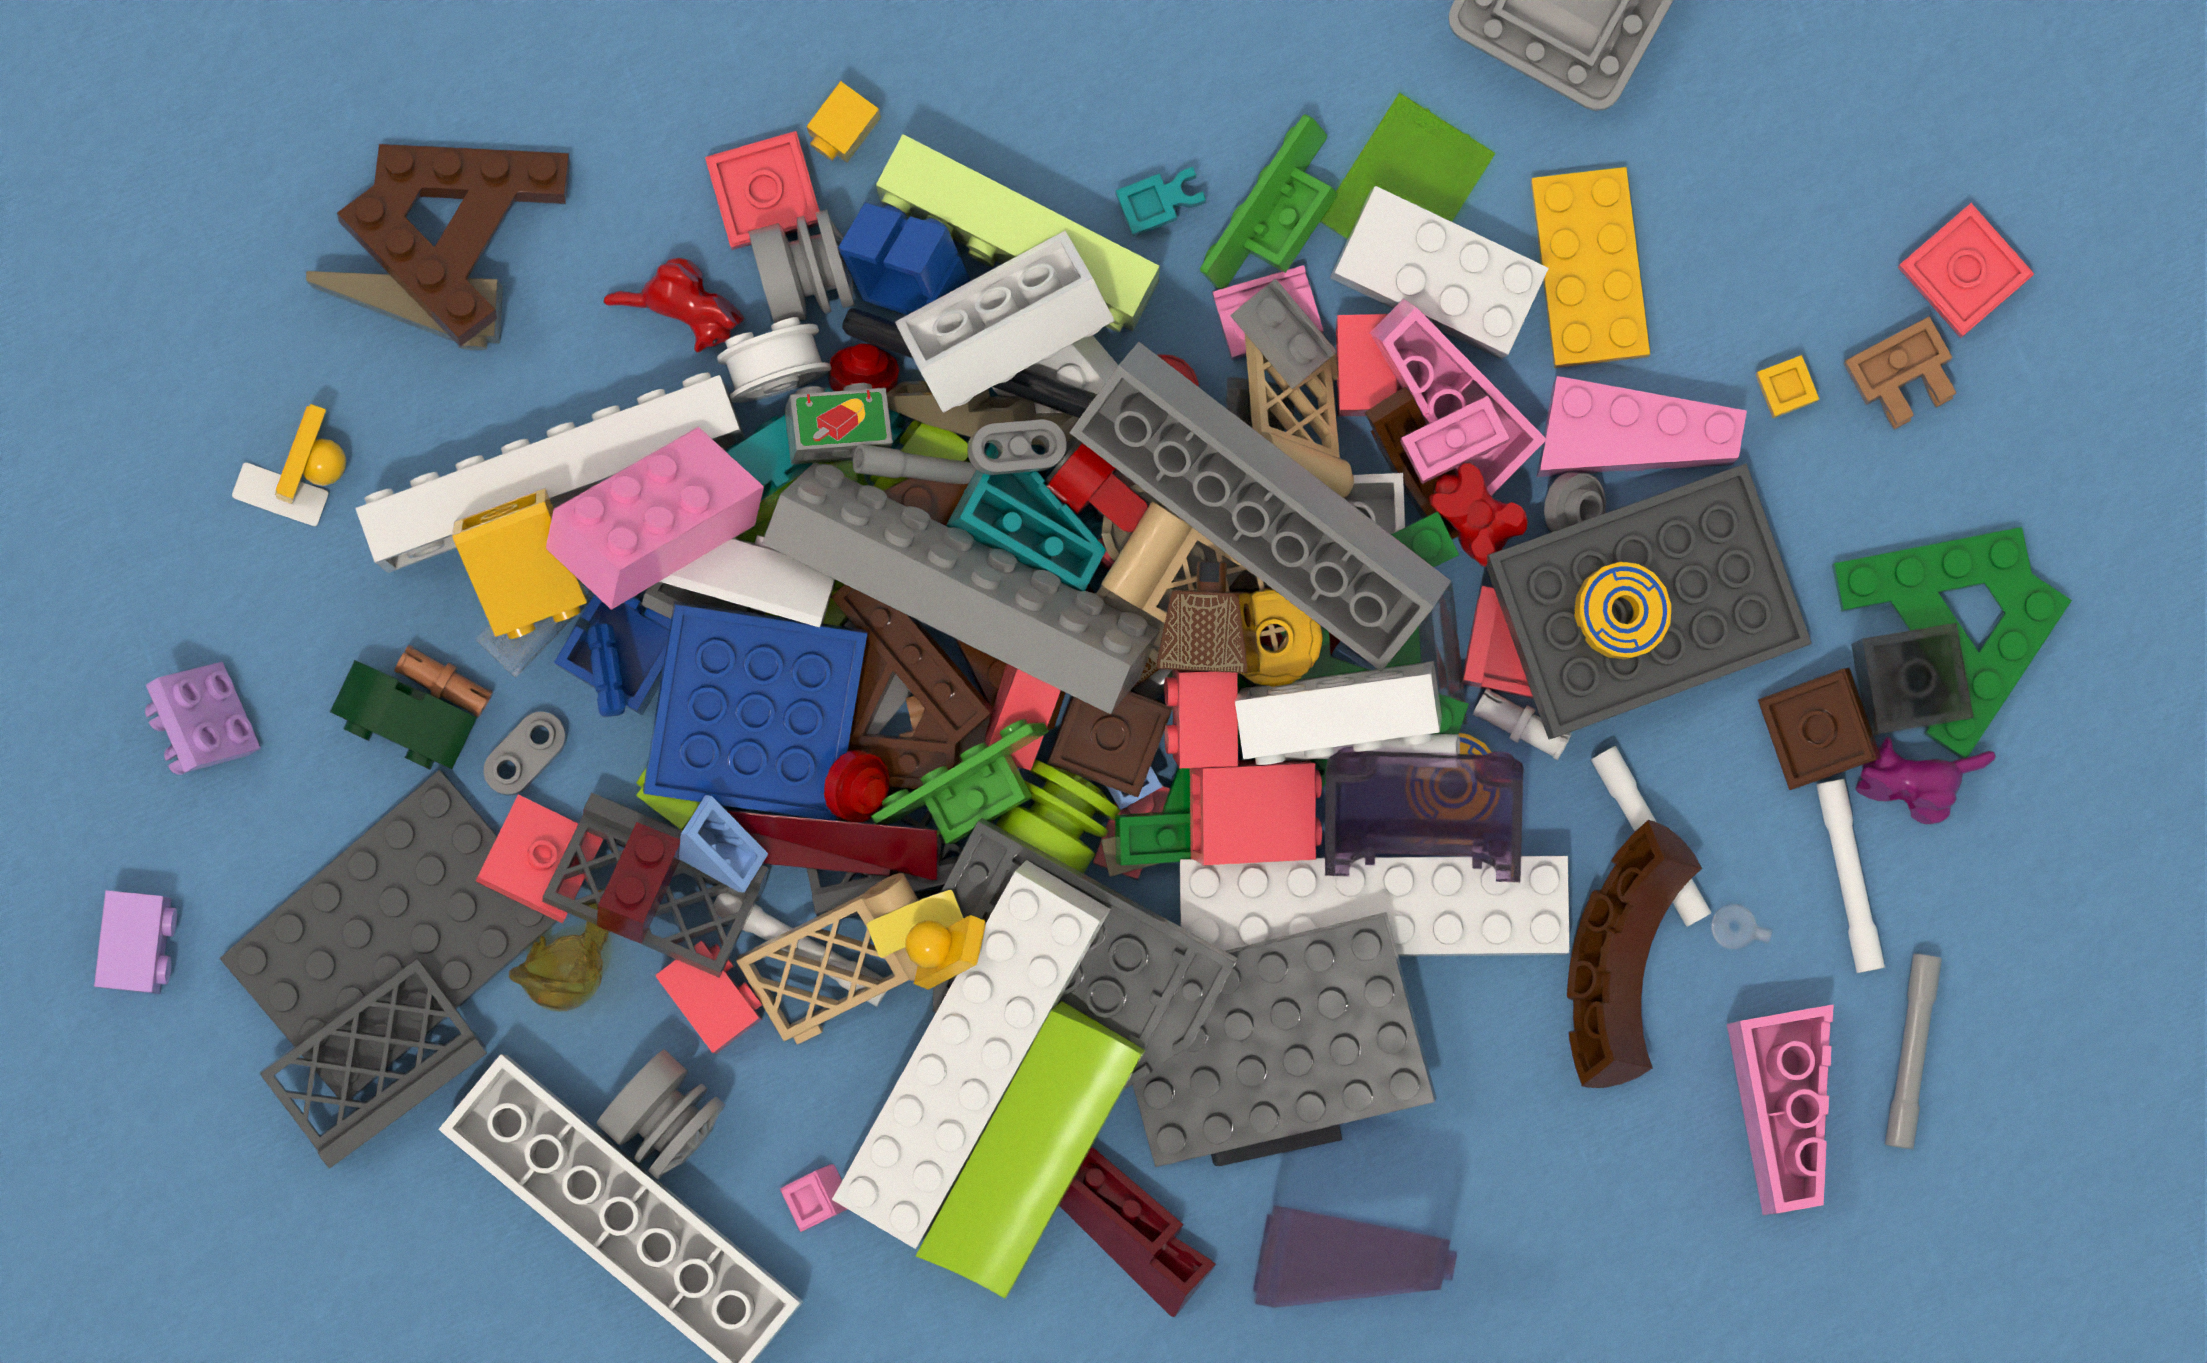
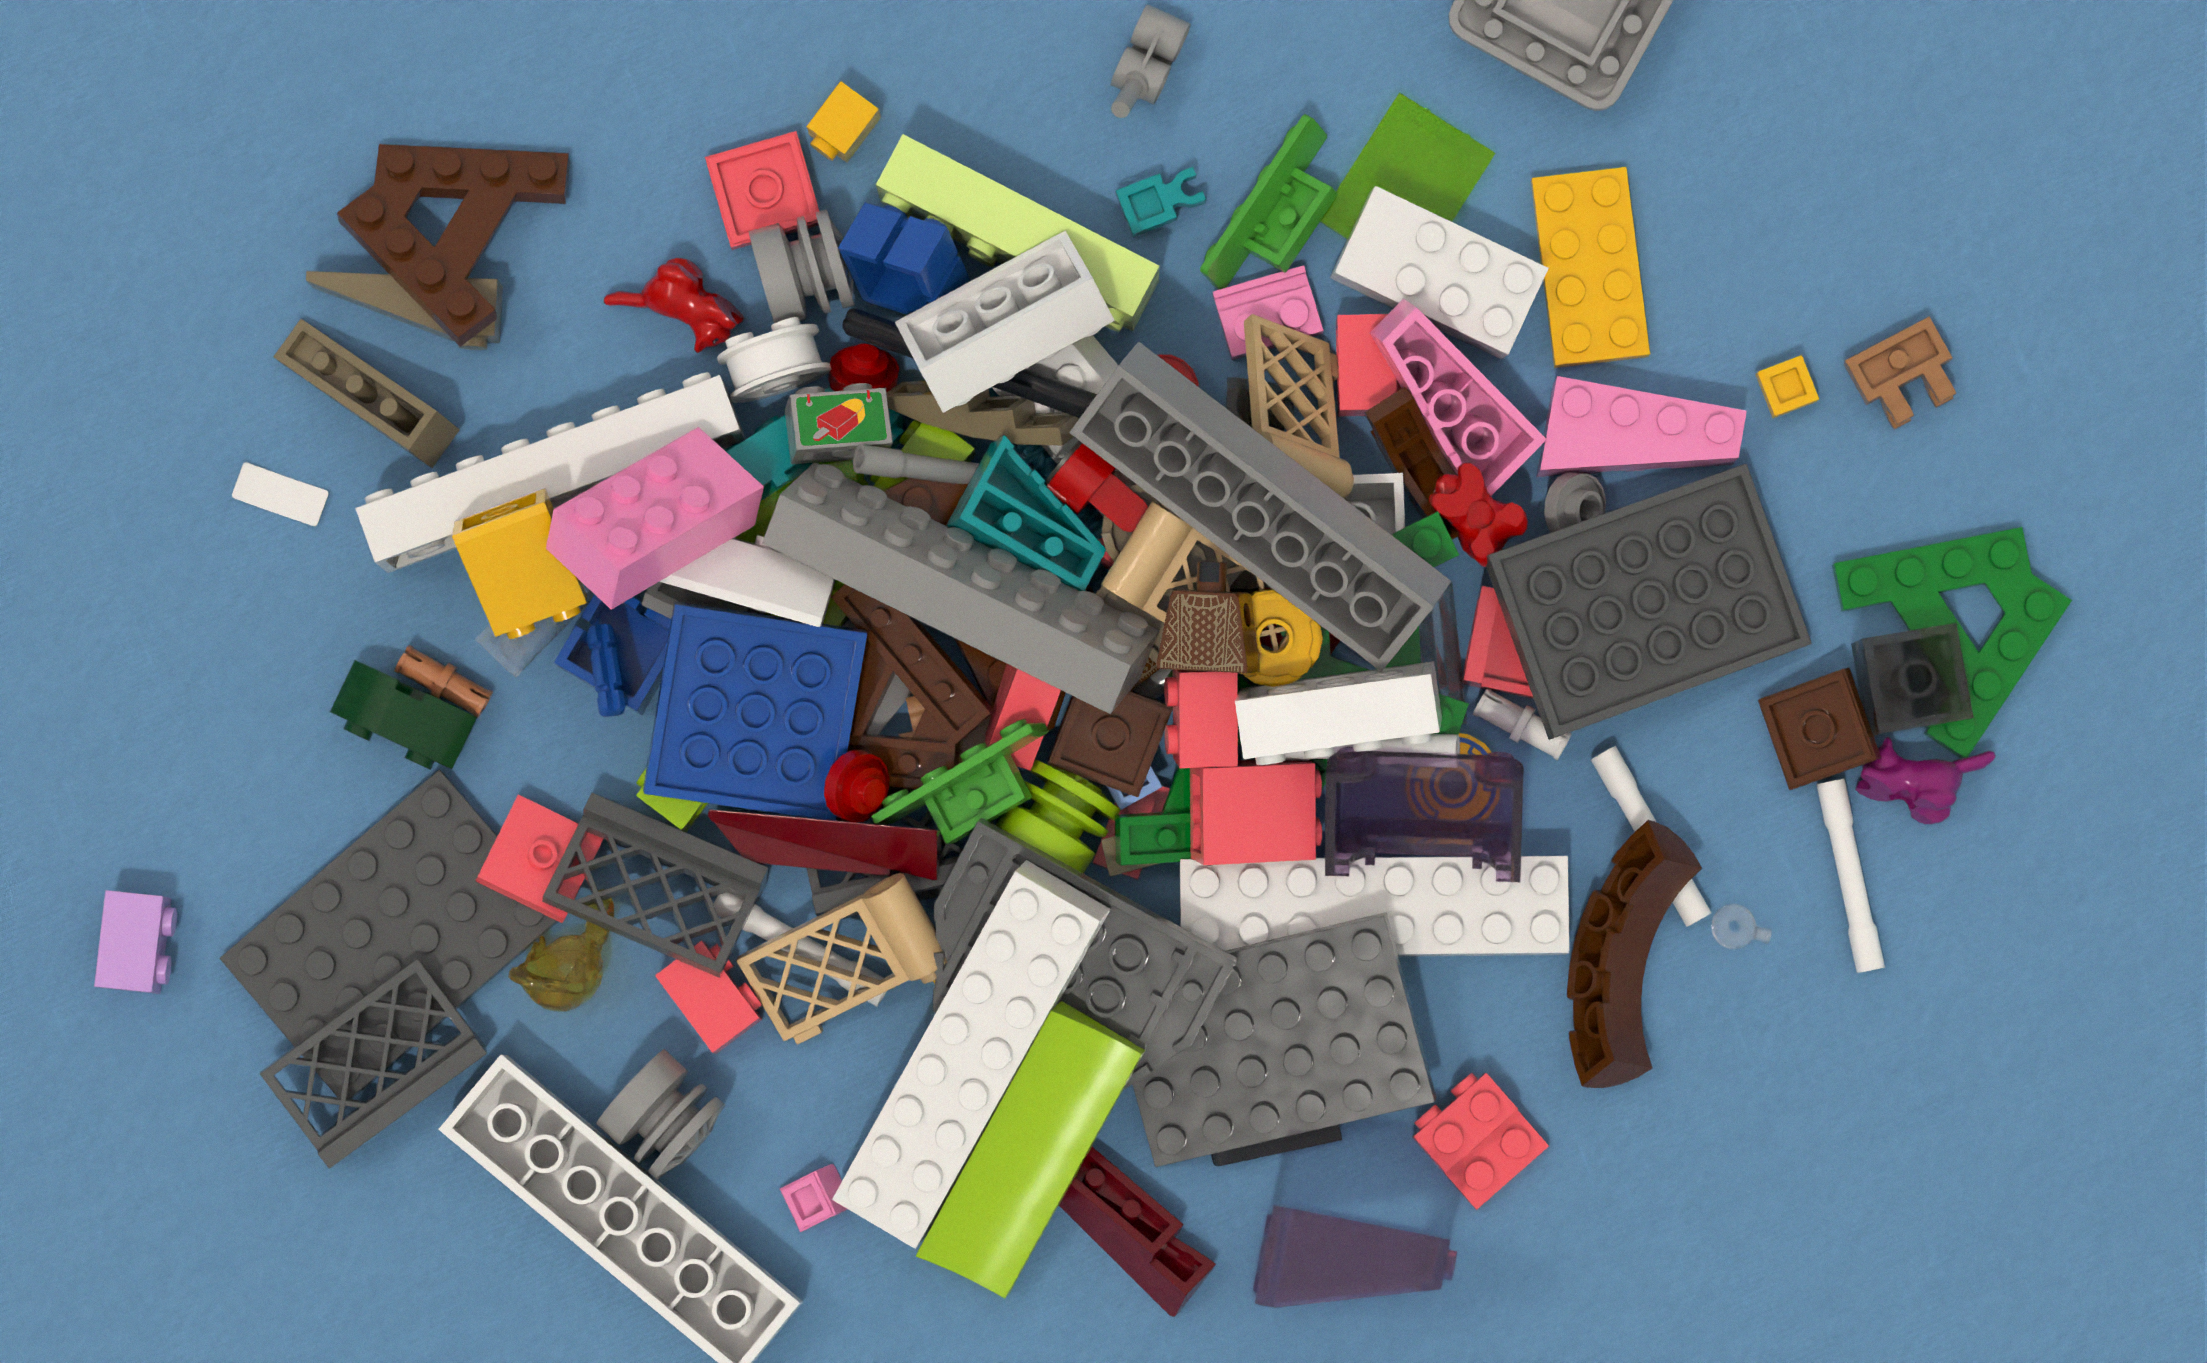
(200, 718): lavender plate -> none
(317, 460): yellow tile -> none
(367, 393): none -> dark tan slope
(527, 756): light grey plate -> none
(638, 883): dark red brick -> none
(720, 846): light blue slope -> none
(892, 928): light yellow sticker -> none
(944, 950): yellow tile -> none
(1015, 448): light grey plate -> none
(1148, 63): none -> light grey beam
(1283, 333): light grey plate -> none
(1455, 439): bright pink plate -> none
(1478, 1139): none -> coral plate
(1649, 604): yellow tile -> none
(1785, 1103): bright pink wedge -> none
(1905, 1105): light grey piece -> none
(1965, 270): coral plate -> none

